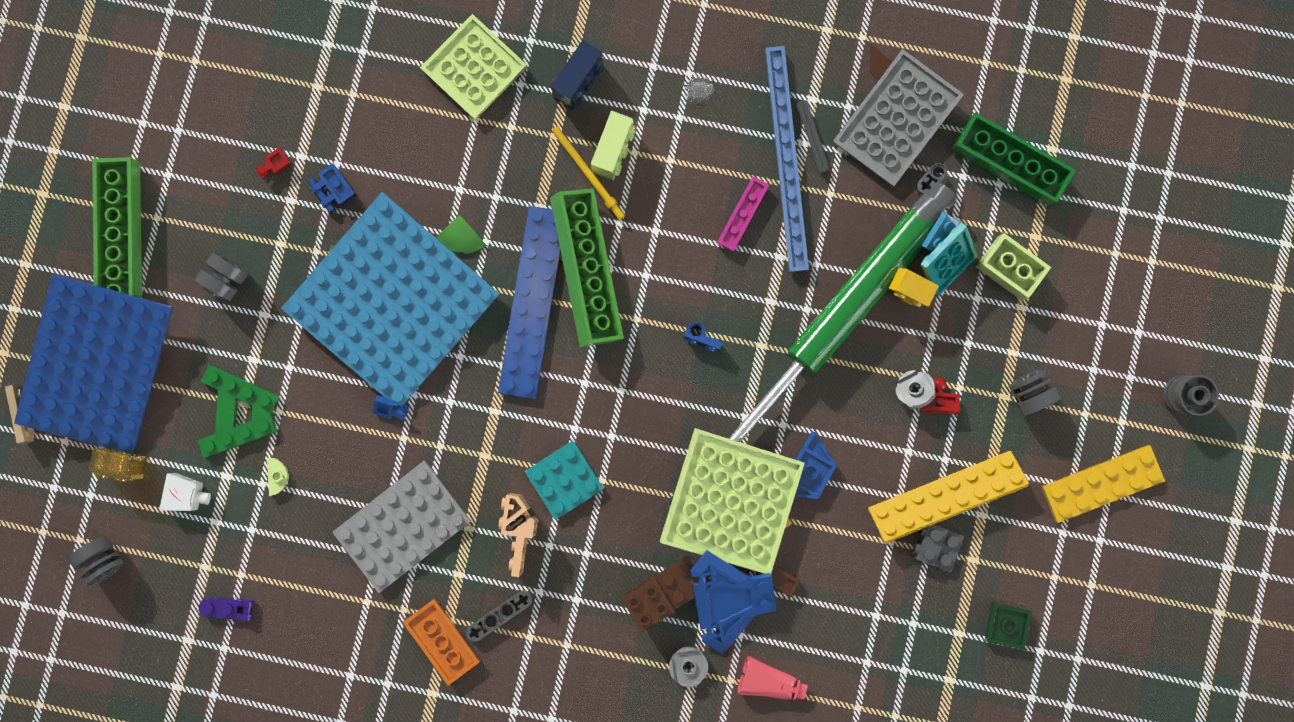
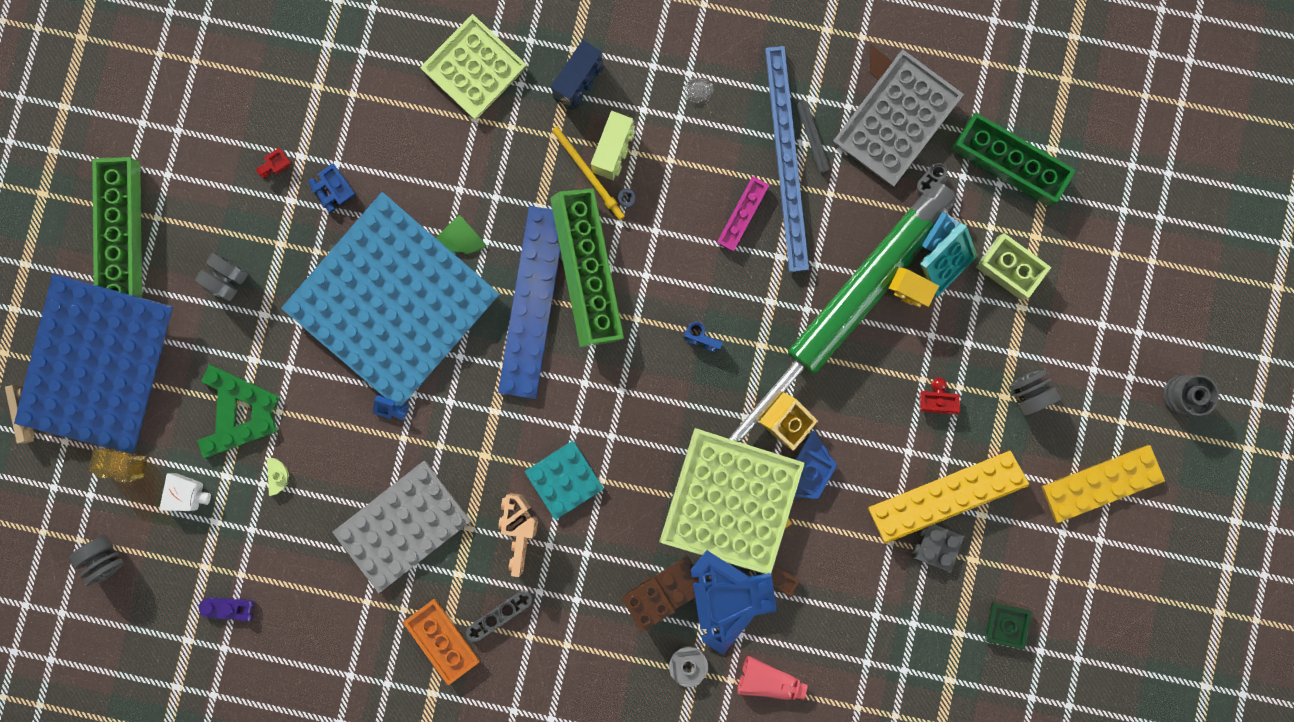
(632, 199): none -> sand blue bush
(788, 421): none -> yellow brick
(918, 379): plate -> none

